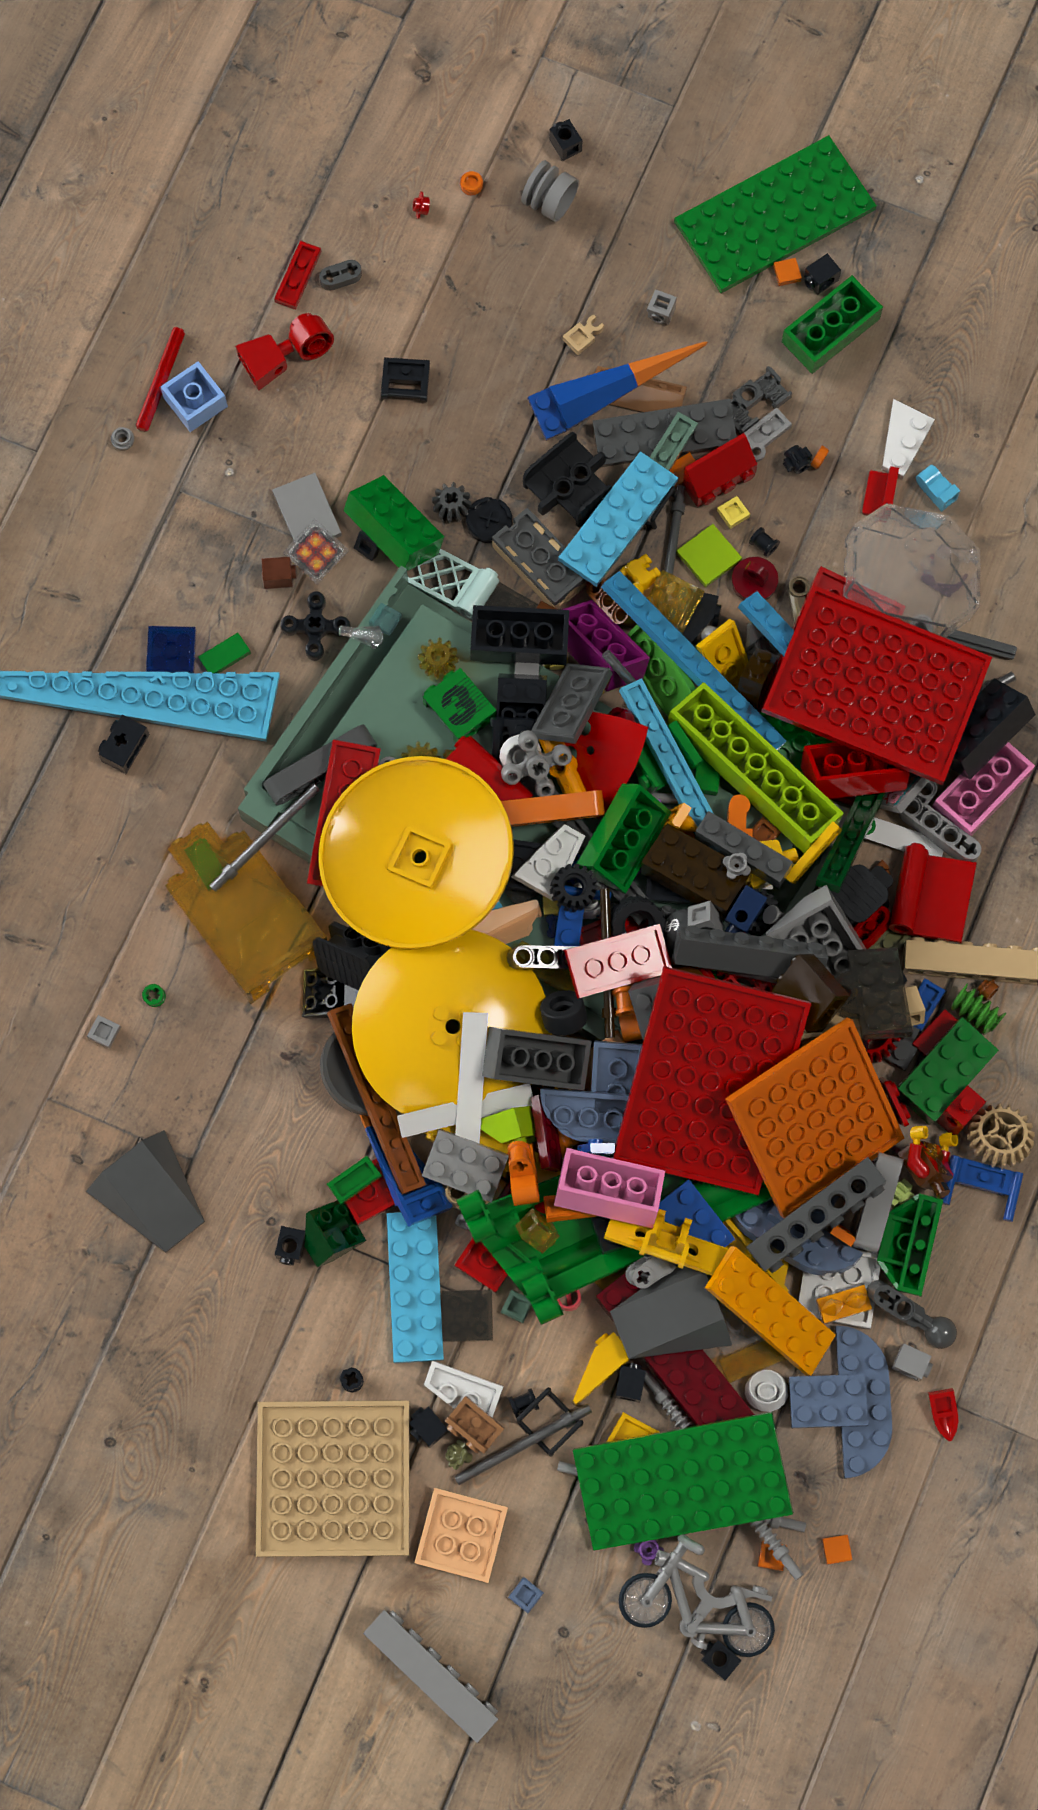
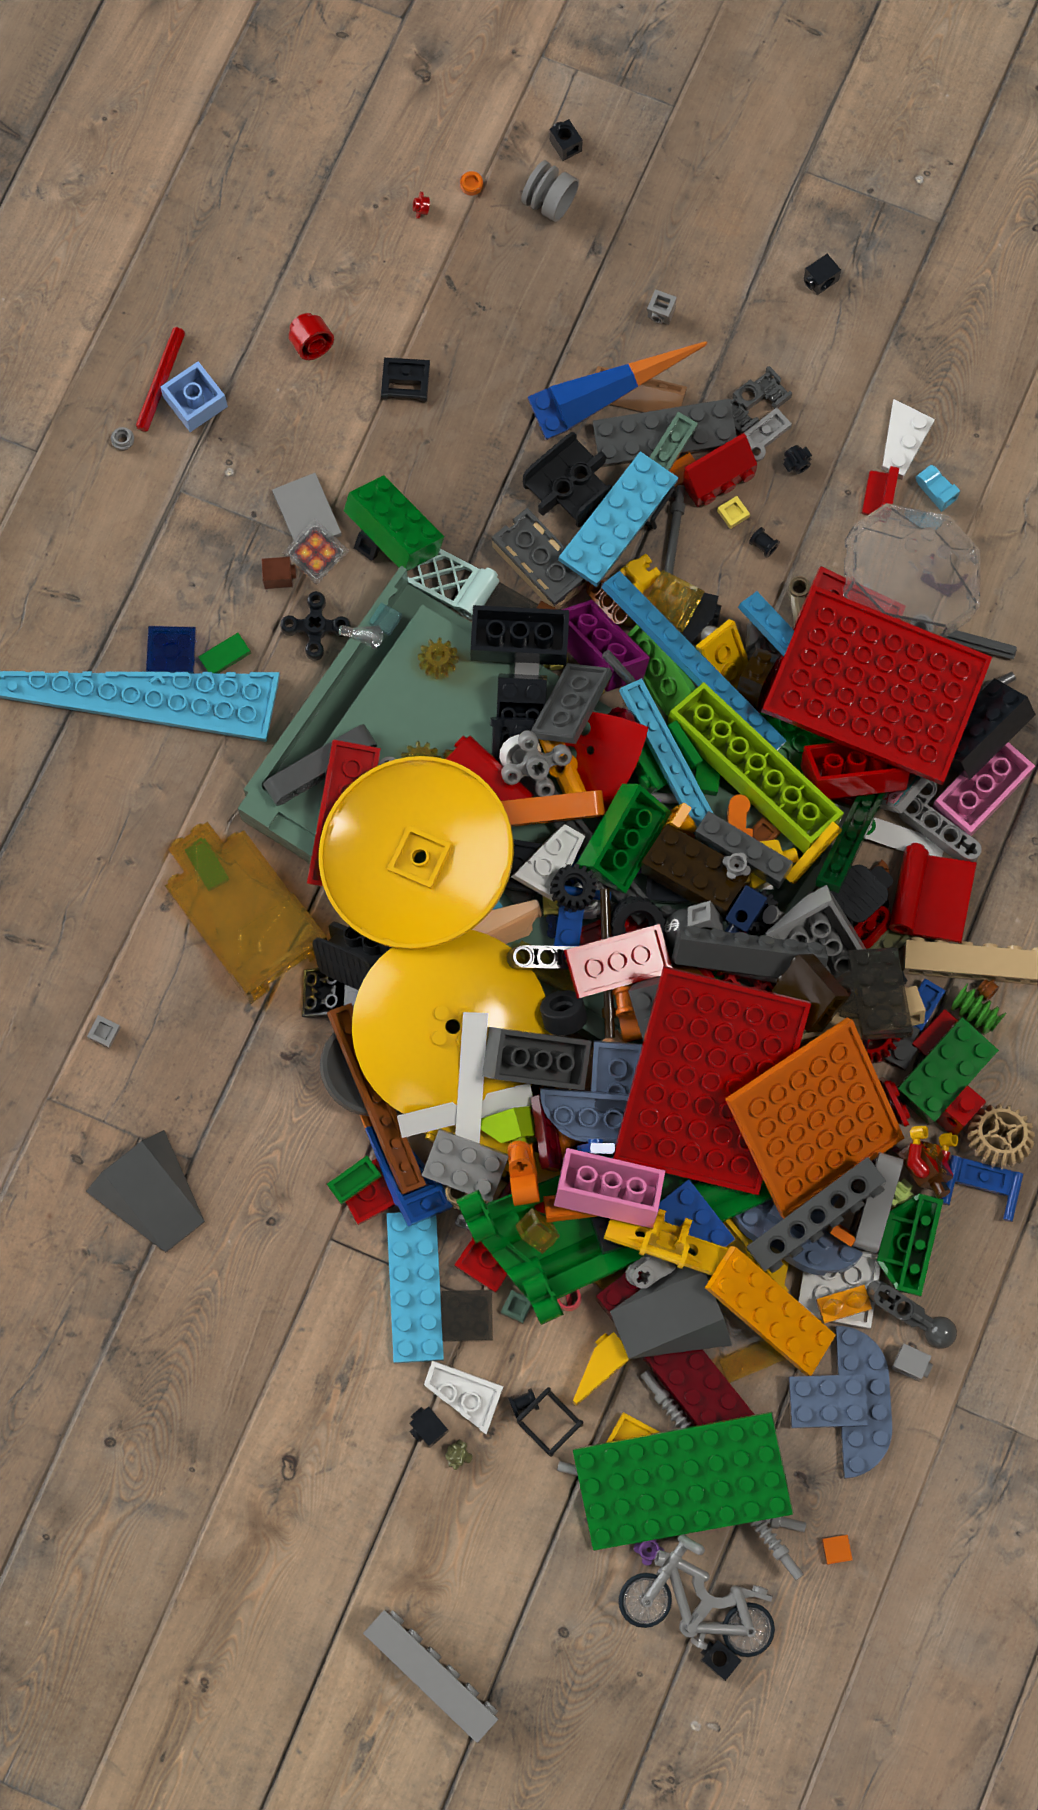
(123, 756): black brick -> none
(154, 1003): green bush -> none
(230, 870): flat silver bar -> none
(264, 359): red torso -> none
(290, 1234): black brick -> none
(297, 275): red tile -> none
(331, 1233): dark green slope -> none
(332, 1479): tan plate -> none
(340, 275): dark grey beam -> none
(354, 1387): black bush -> none
(453, 509): dark grey gear -> none
(459, 704): green panel -> none
(461, 1535): light nougat plate -> none
(474, 1425): medium nougat bracket -> none
(487, 517): black tile -> none
(525, 1595): sand blue tile -> none
(567, 1420): flat silver bar -> none
(581, 336): tan plate -> none
(630, 1382): black brick -> none
(709, 555): lime tile -> none
(754, 575): dark red tile -> none
(766, 1390): white hat -> none
(767, 1560): orange tile -> none
(775, 214): green plate -> none
(787, 272): orange tile -> none
(819, 458): orange tile -> none
(832, 324): green brick -> none
(944, 1412): red plate -> none

